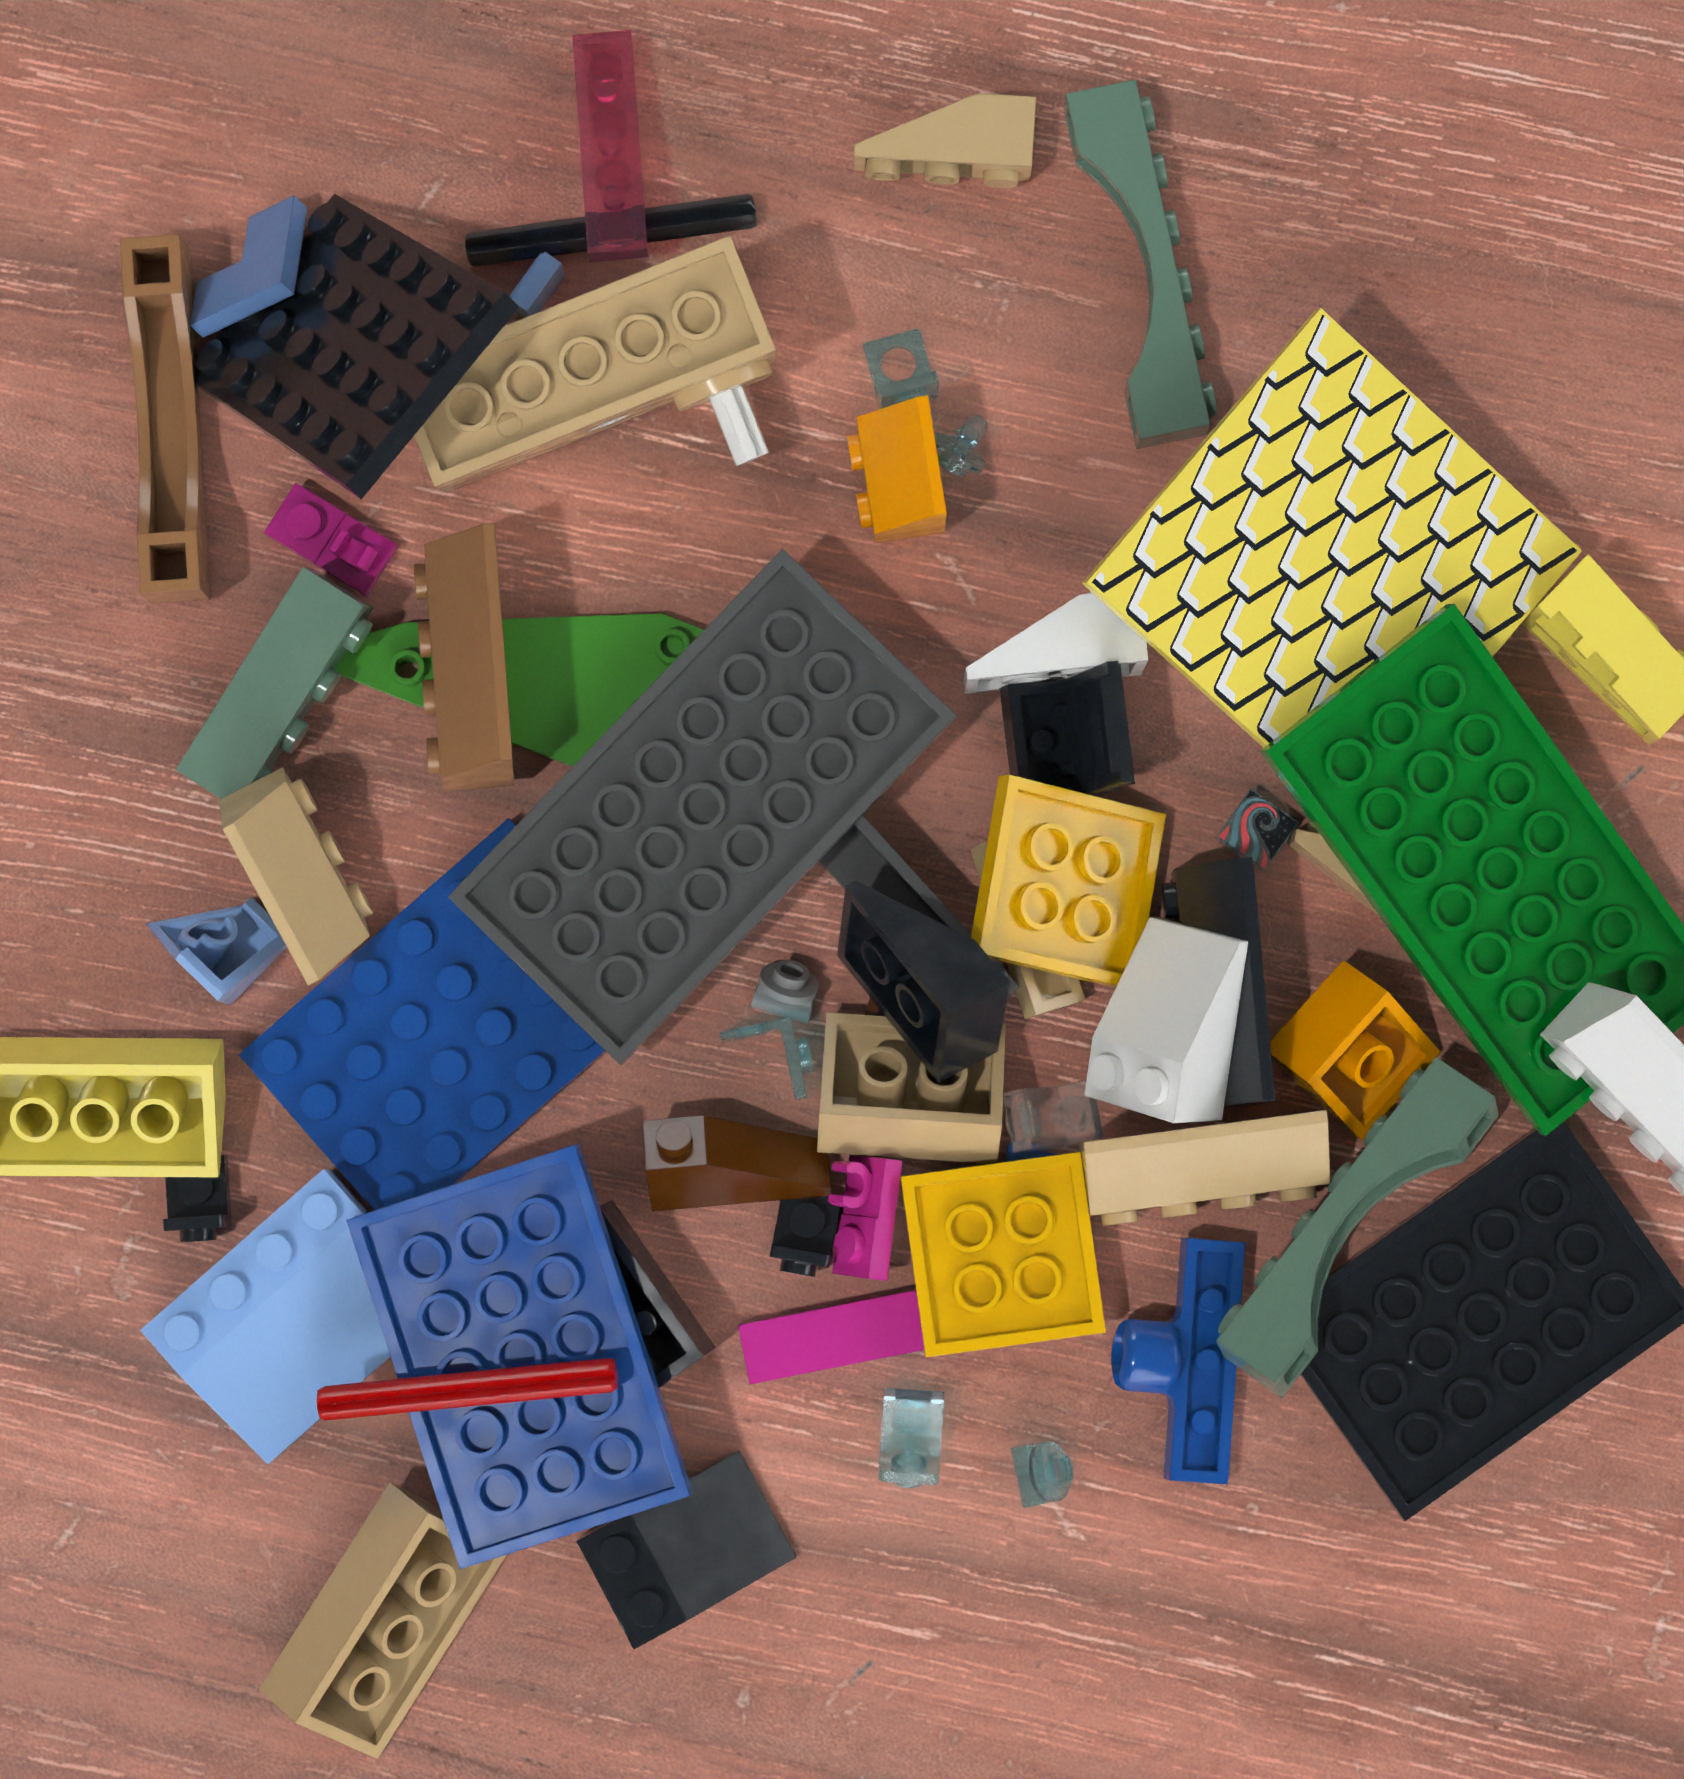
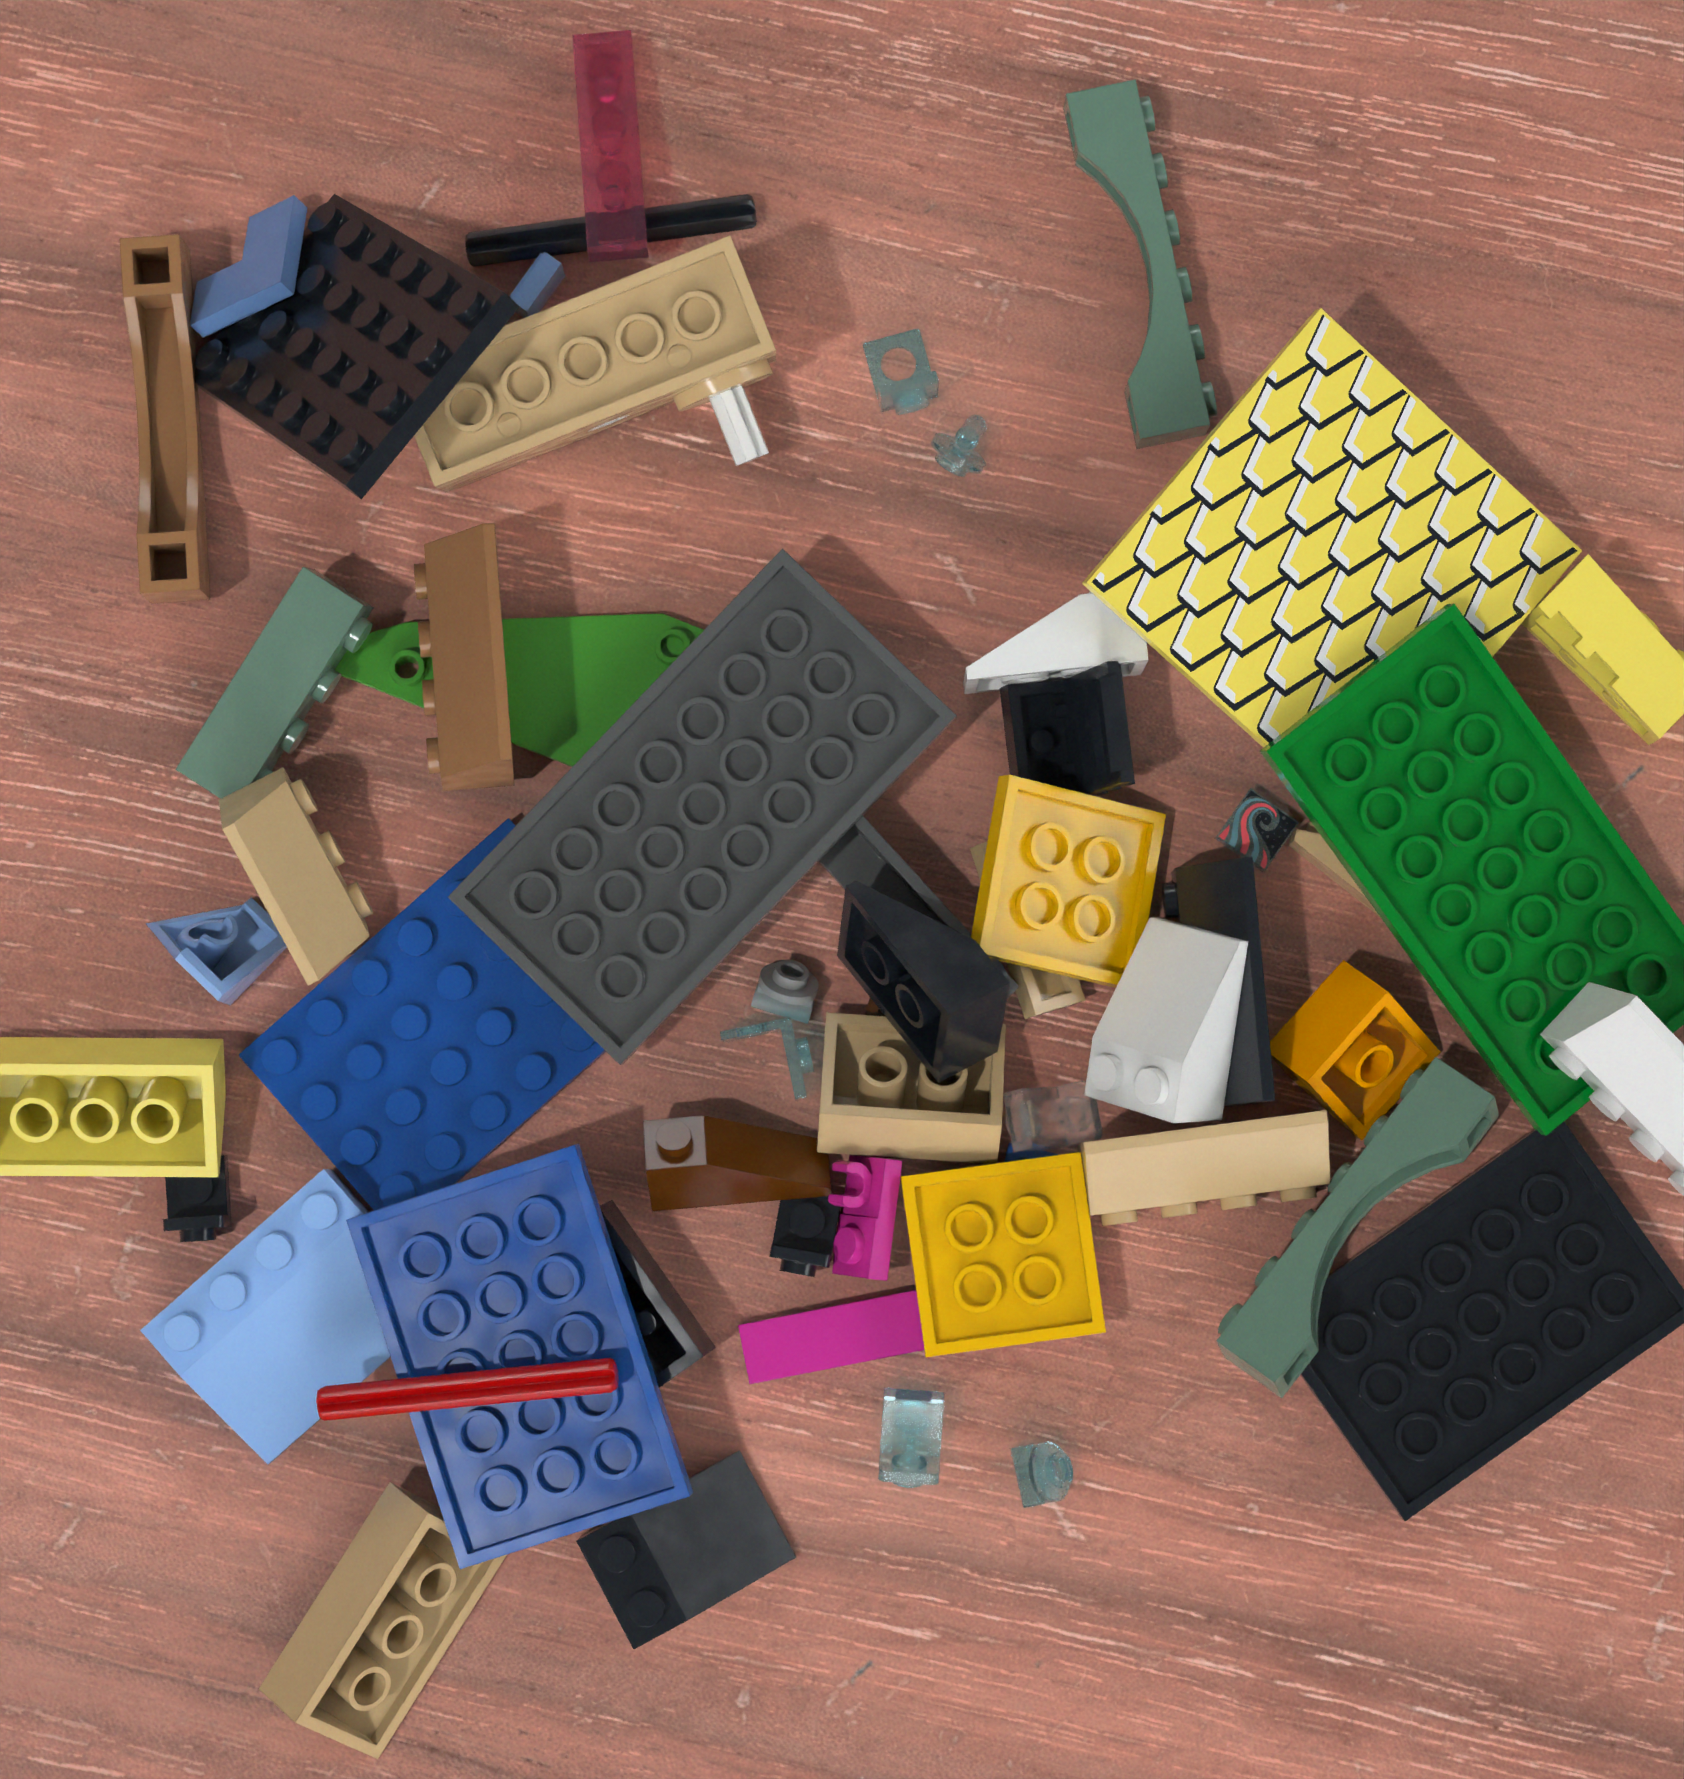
(331, 539): dark pink plate -> none
(899, 472): light orange slope -> none
(969, 138): tan slope -> none
(1186, 1362): blue plate -> none

